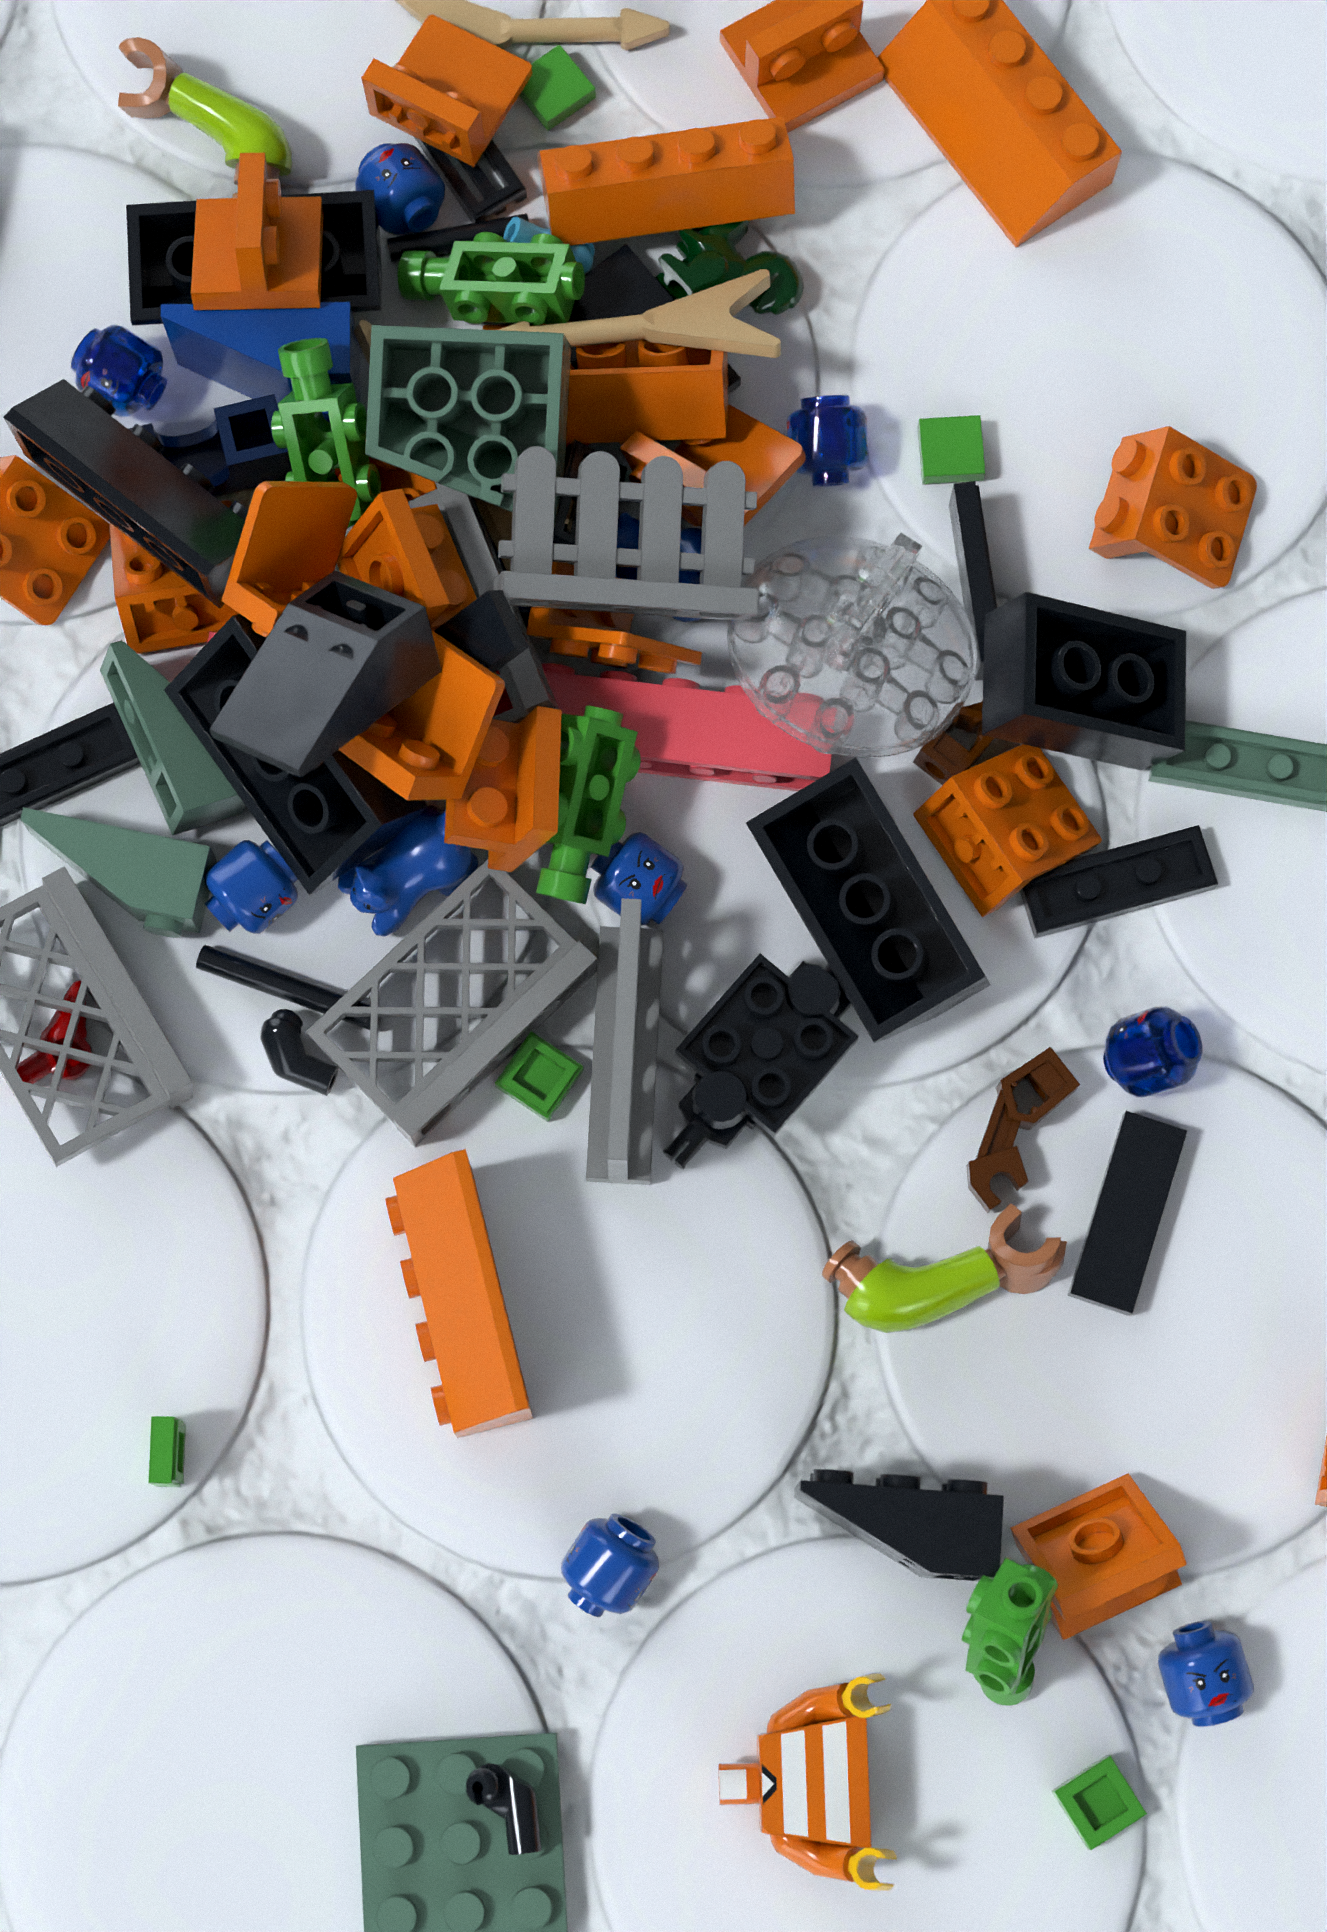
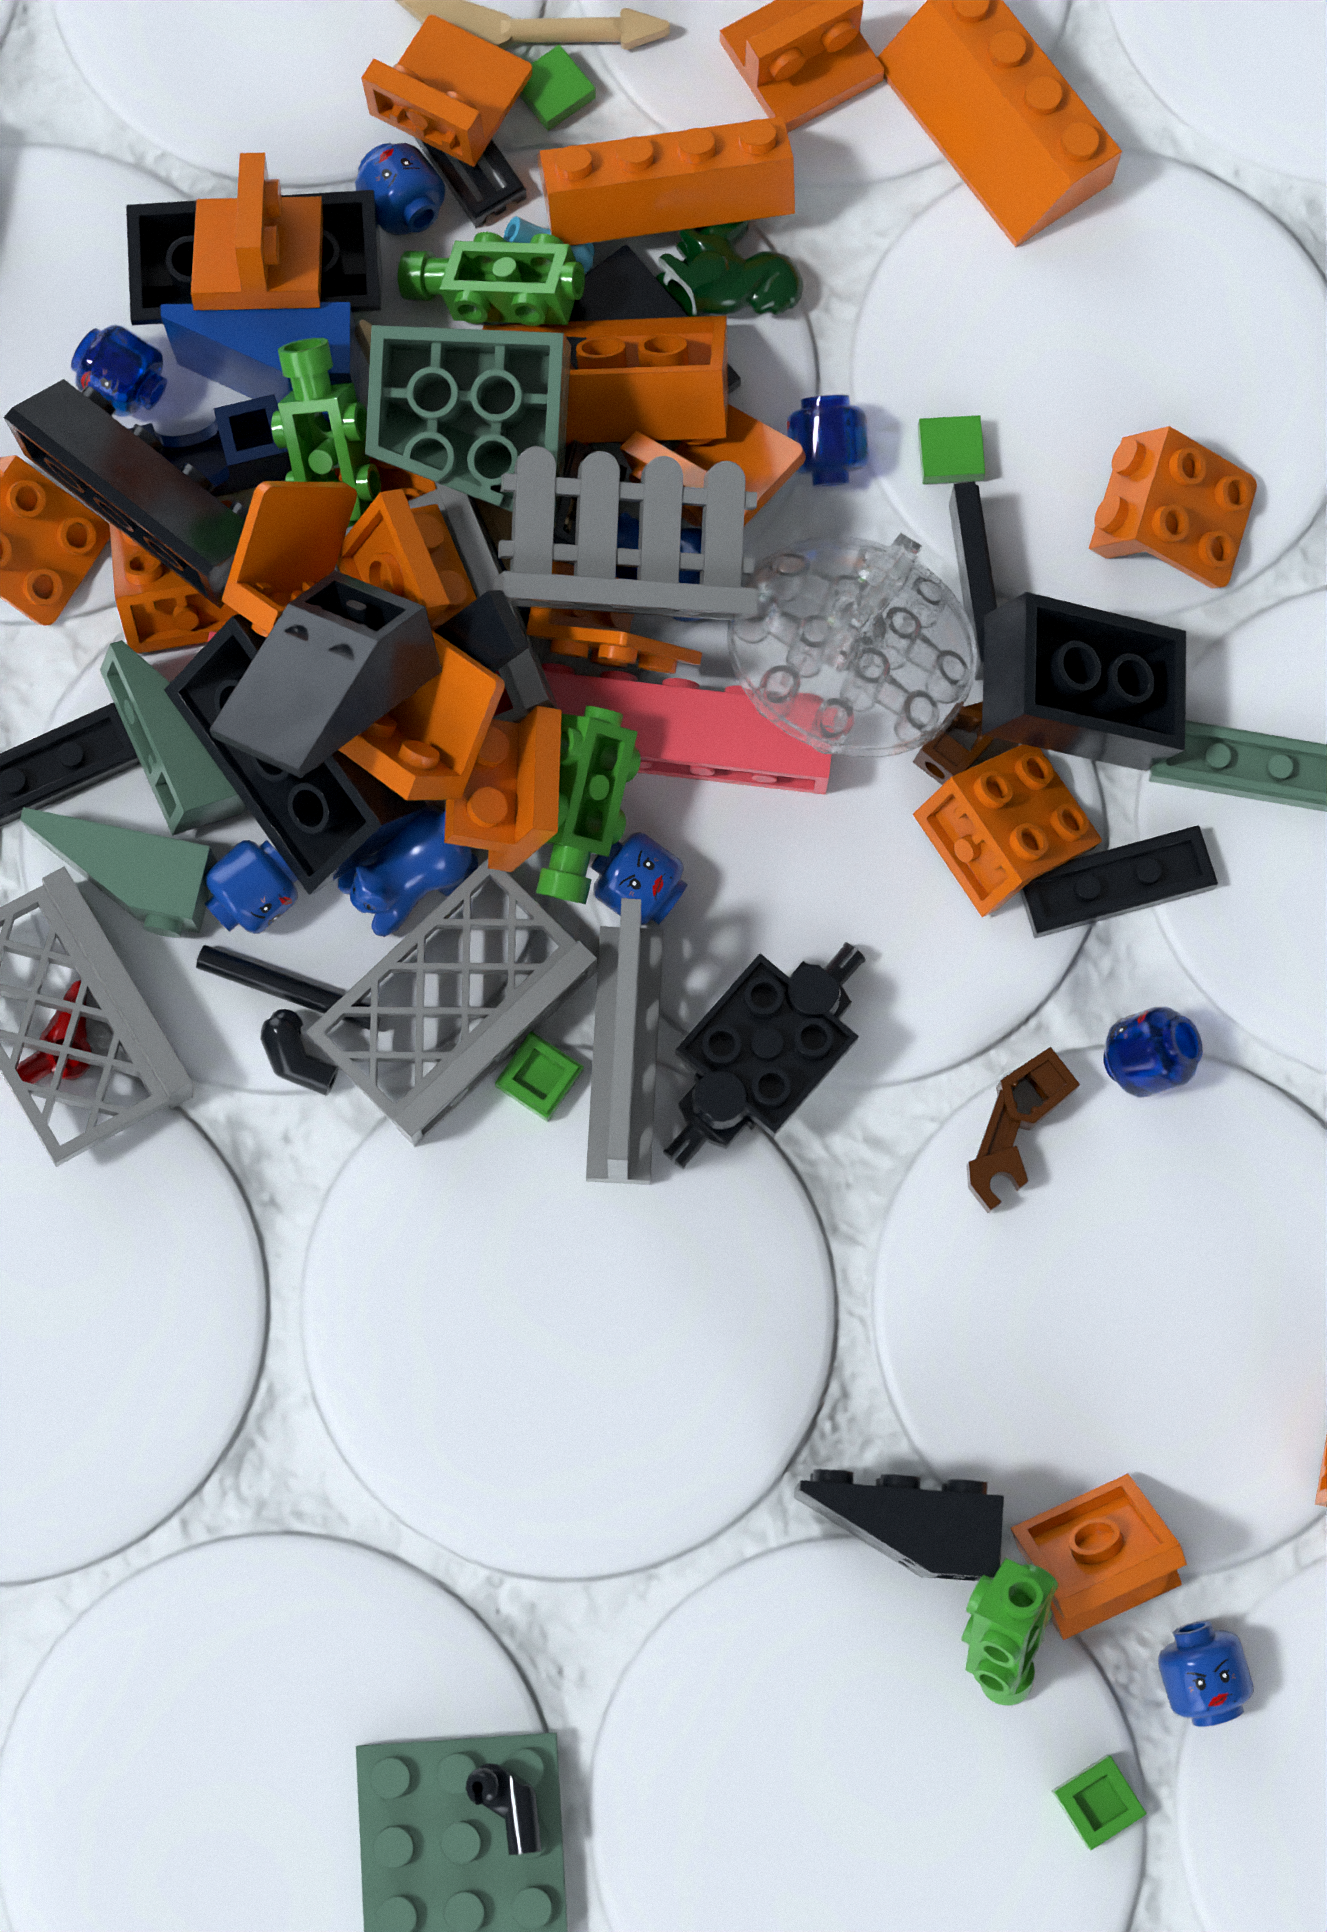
(167, 1451): bright green tile -> none
(215, 112): lime piece -> none
(442, 240): black piece -> none
(460, 1296): orange slope -> none
(610, 1565): blue head -> none
(693, 321): tan piece -> none
(815, 1783): torso -> none
(867, 903): black slope -> none
(905, 1297): lime piece -> none
(1127, 1213): black tile -> none

